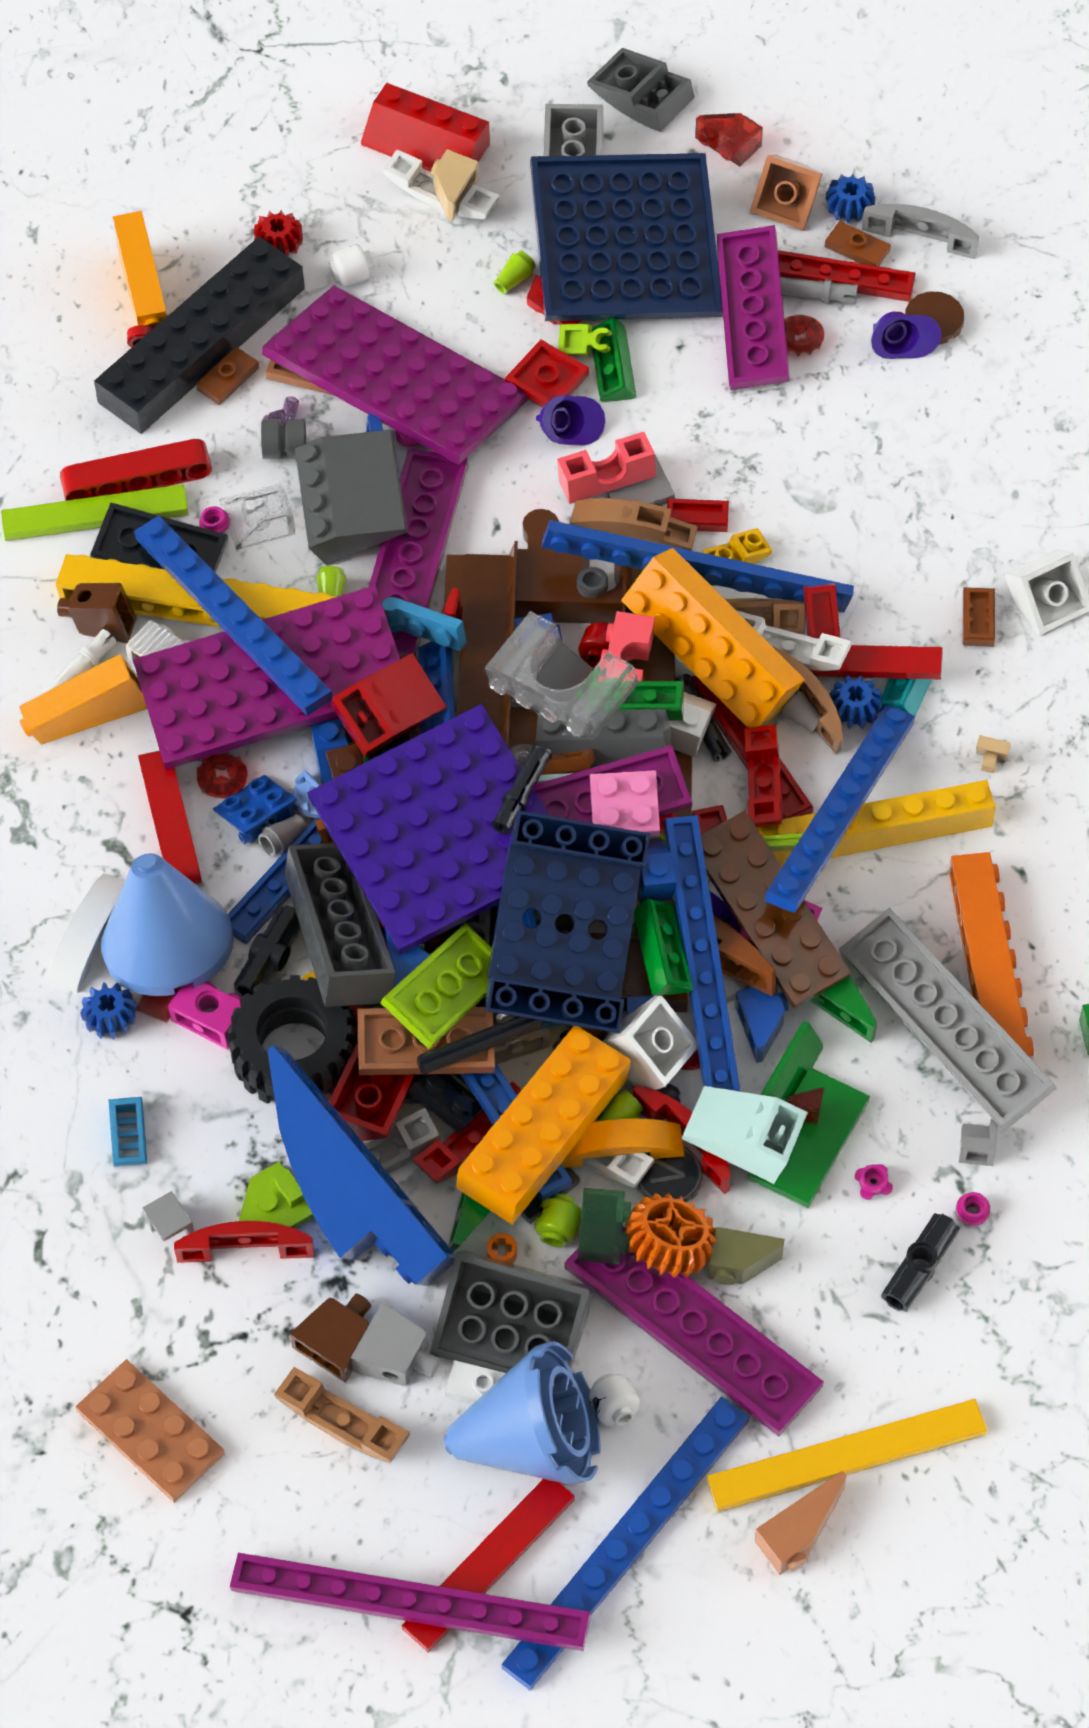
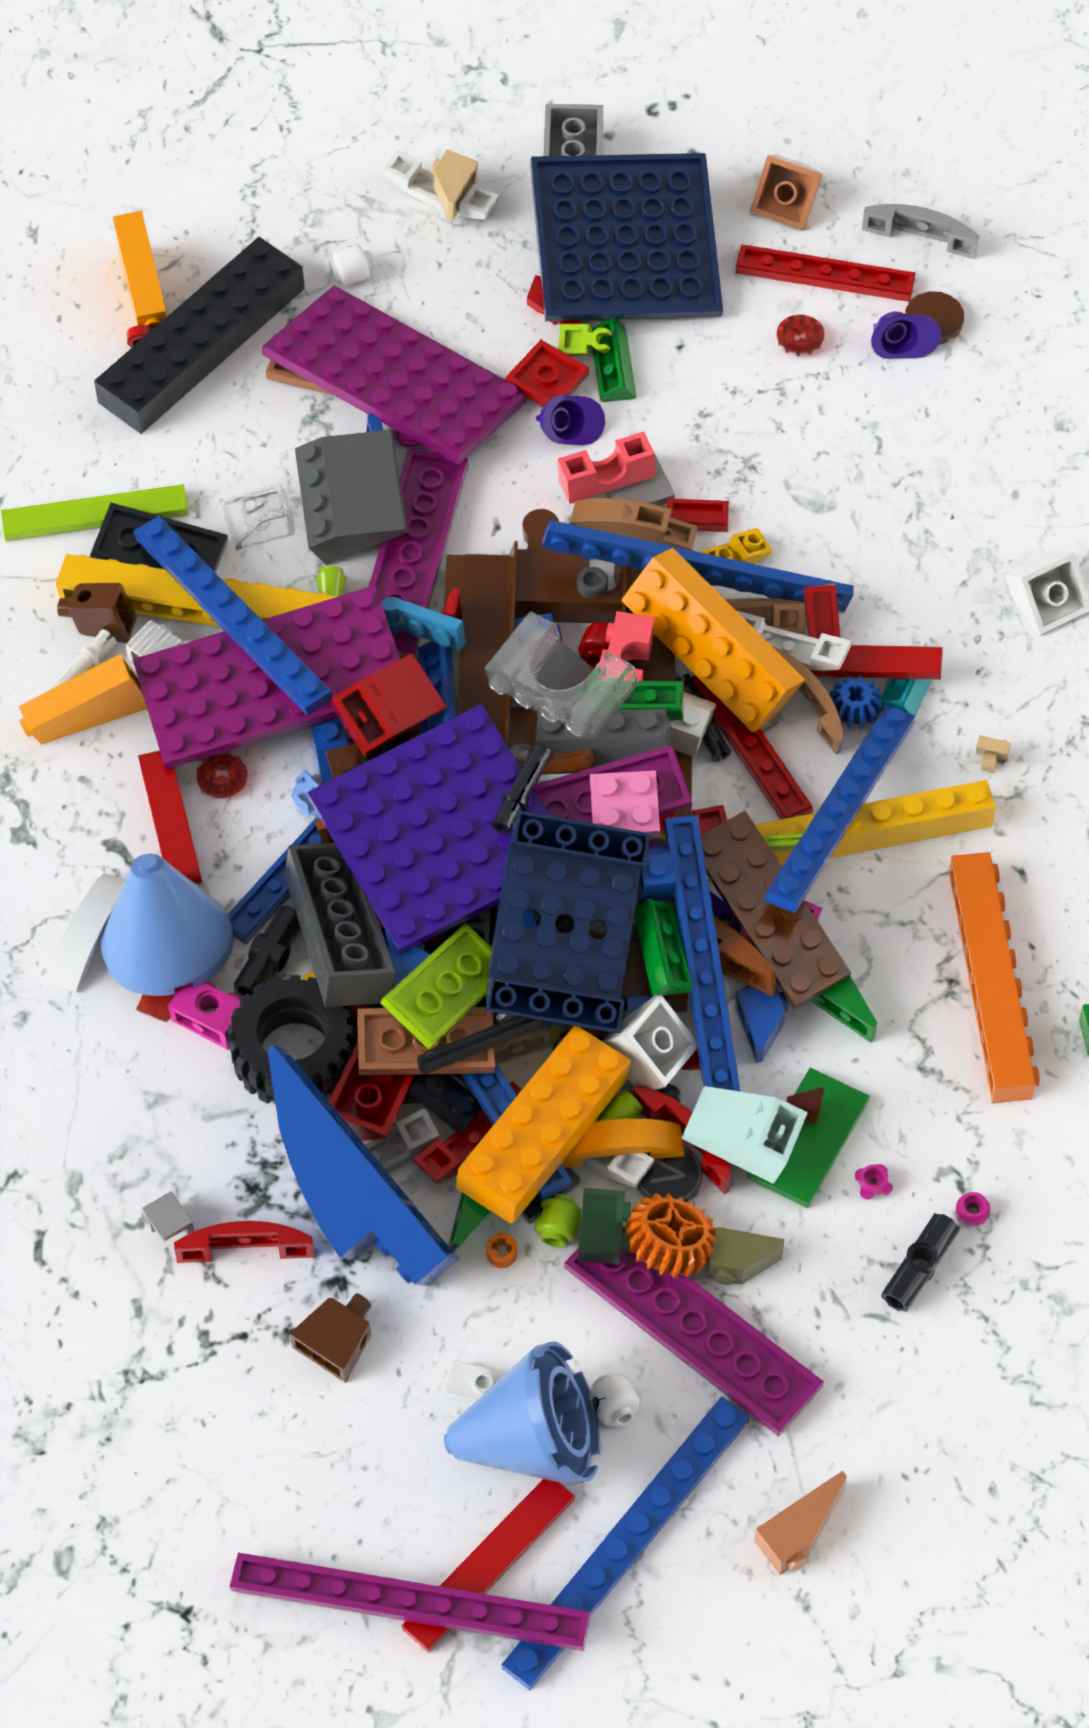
(101, 1020): blue gear -> none
(127, 1105): dark azure slope -> none
(137, 470): red beam -> none
(150, 1430): nougat plate -> none
(212, 515): dark pink plate -> none
(227, 375): dark orange plate -> none
(254, 806): blue hinge -> none
(275, 1198): lime plate -> none
(280, 231): red gear -> none
(280, 835): light grey cone -> none
(282, 438): dark grey wheel -> none
(288, 411): clear purple arm -> none
(340, 1418): medium nougat slope -> none
(393, 1349): light grey torso -> none
(422, 127): slope -> none
(505, 1310): dark grey slope -> none
(516, 270): lime cone -> none
(642, 88): dark grey slope -> none
(730, 135): clear red slope -> none
(753, 307): magenta plate -> none
(764, 775): red slope -> none
(794, 1064): green slope -> none
(801, 711): light grey cone -> none
(819, 290): light grey pin -> none
(846, 1454): yellow tile -> none
(849, 197): blue gear -> none
(857, 245): dark orange plate -> none
(947, 1019): light grey plate -> none
(978, 616): dark orange plate -> none
(978, 1144): light grey panel -> none

